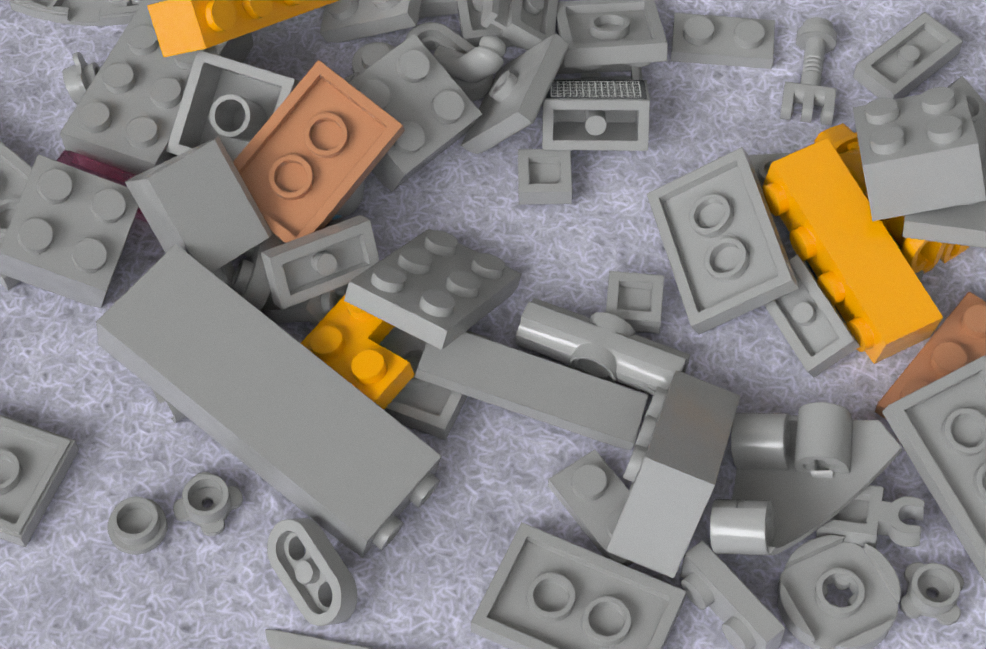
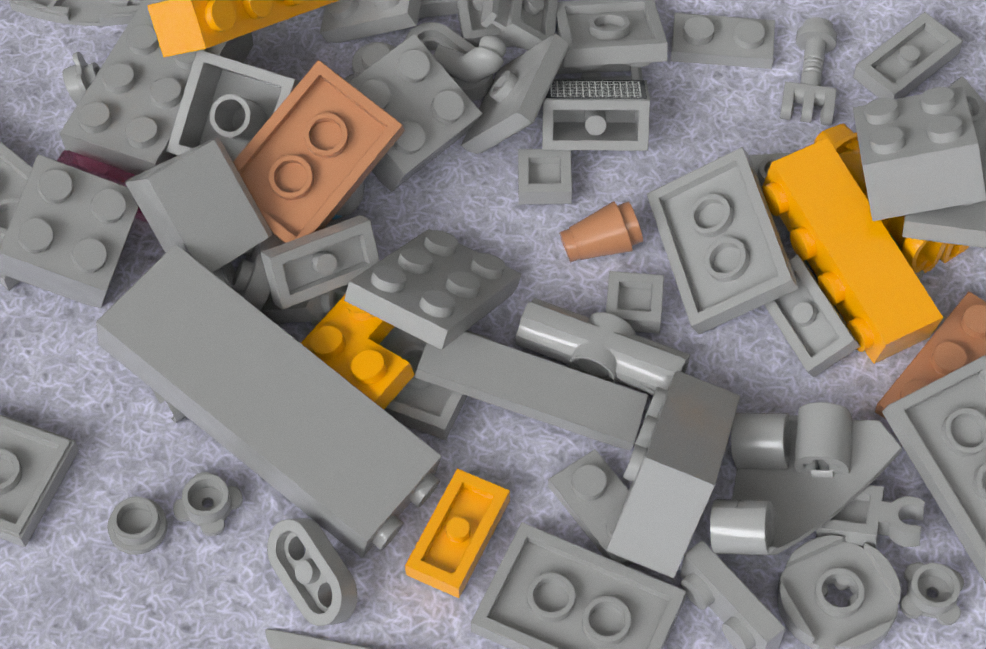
(457, 533): none -> light orange plate
(603, 233): none -> nougat cone

